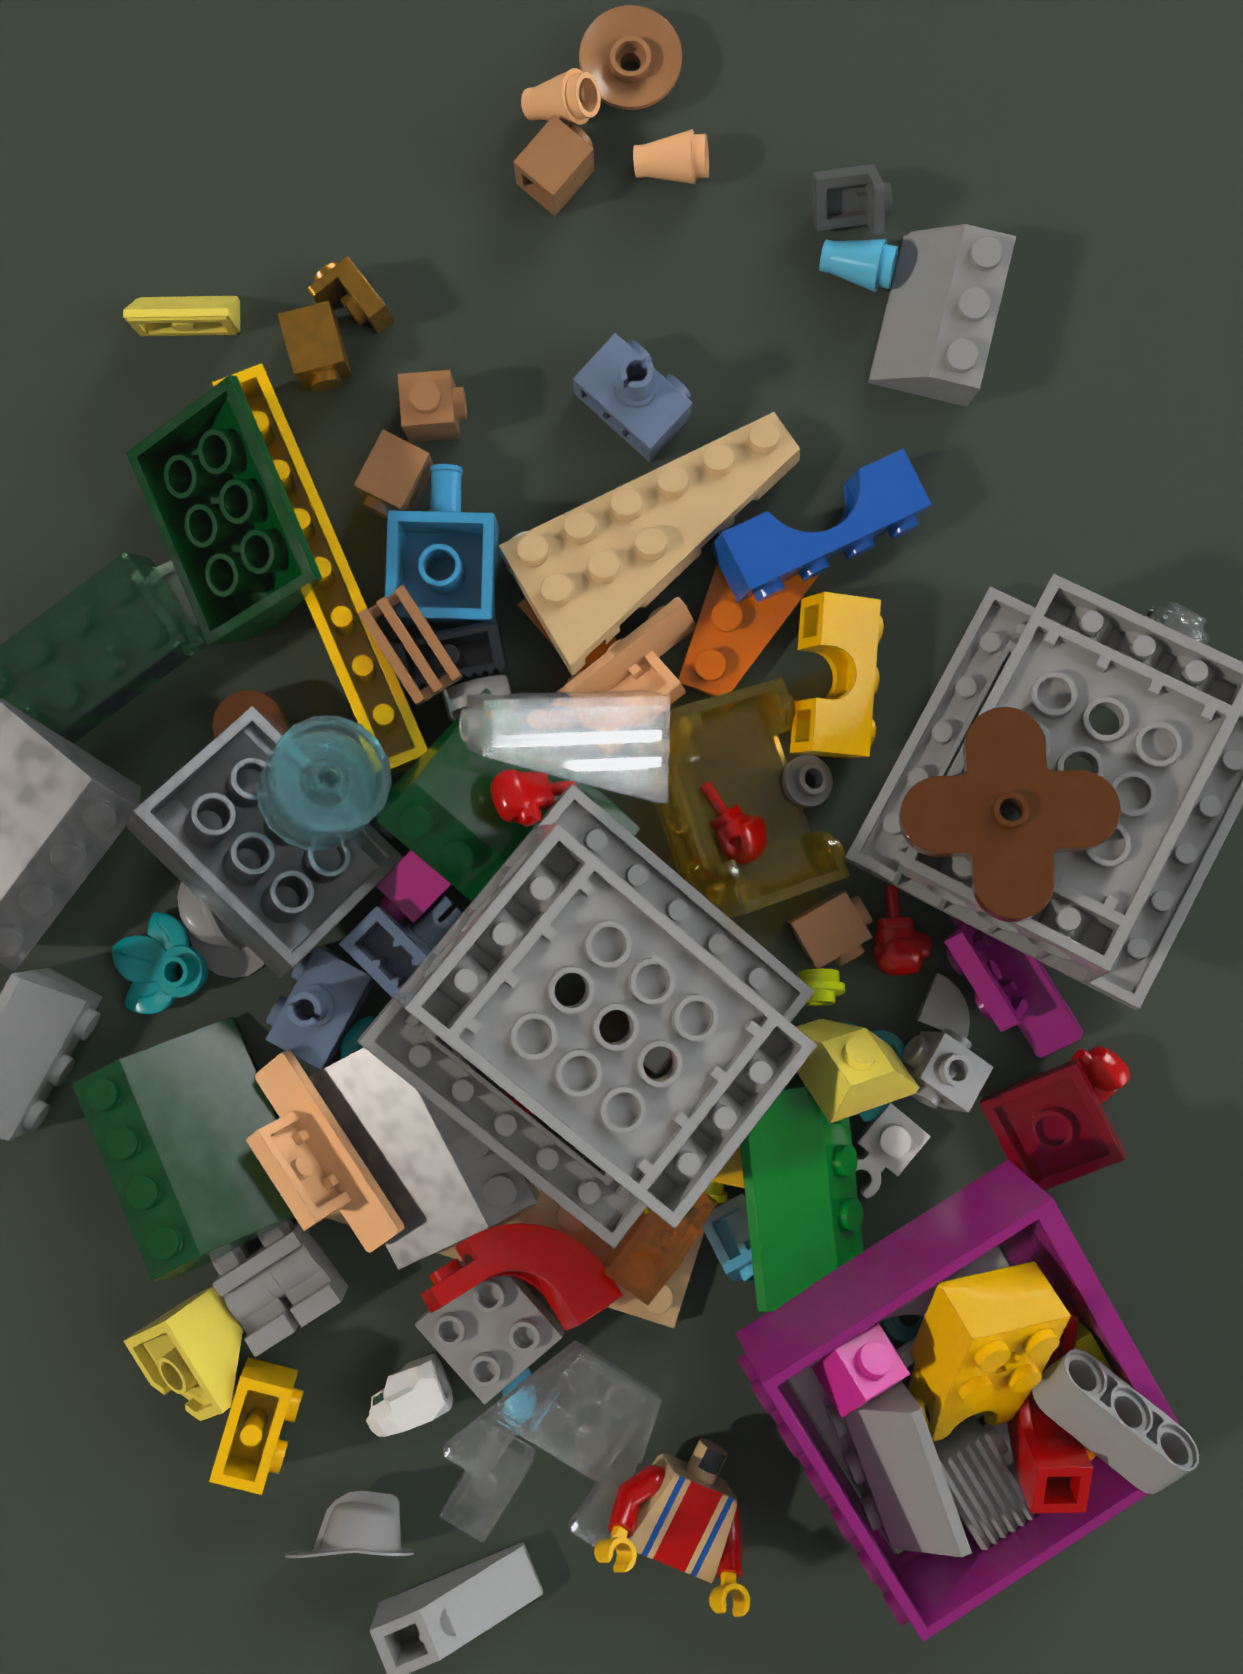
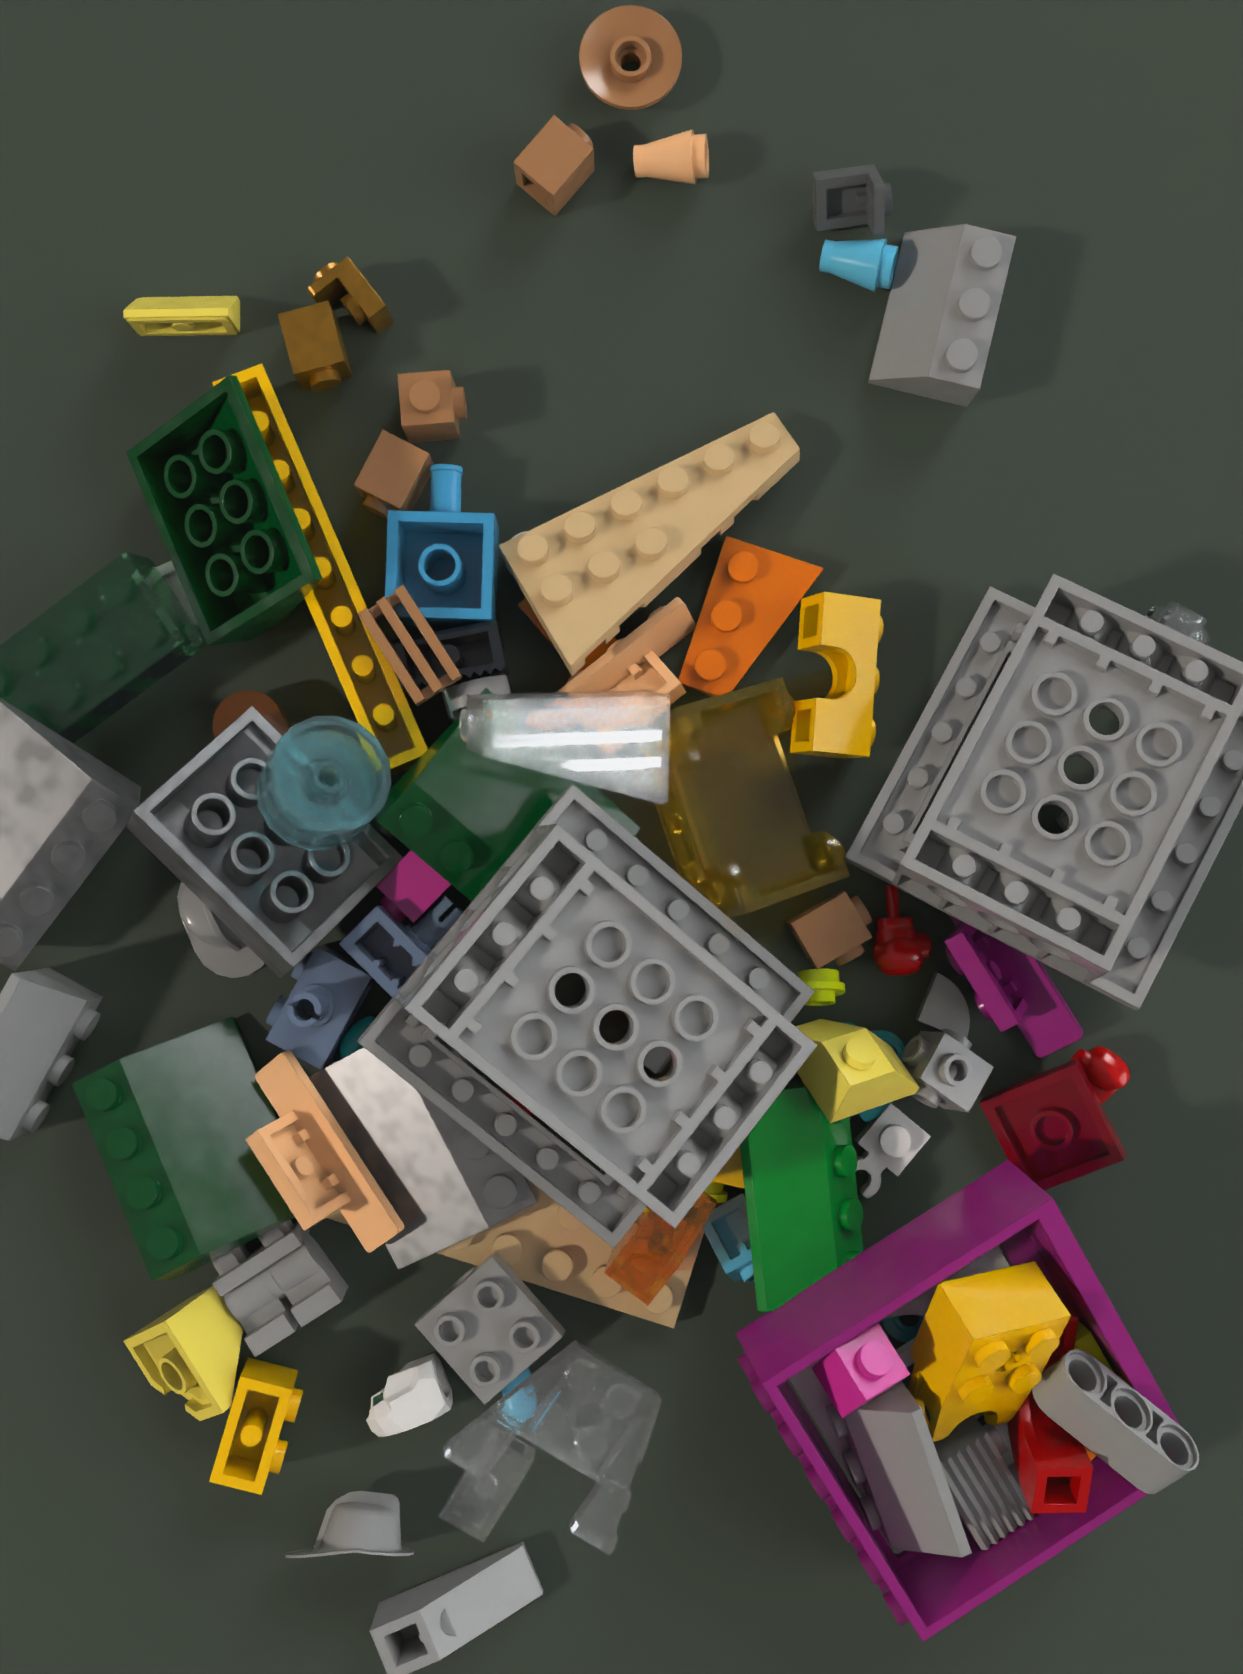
(153, 963): teal plate -> none
(524, 795): red piece -> none
(544, 1257): red arch -> none
(569, 96): light nougat cone -> none
(633, 395): sand blue brick -> none
(681, 1519): torso -> none
(737, 834): red piece -> none
(766, 552): blue arch -> none
(794, 782): light grey plate -> none
(1009, 858): reddish brown plant -> none

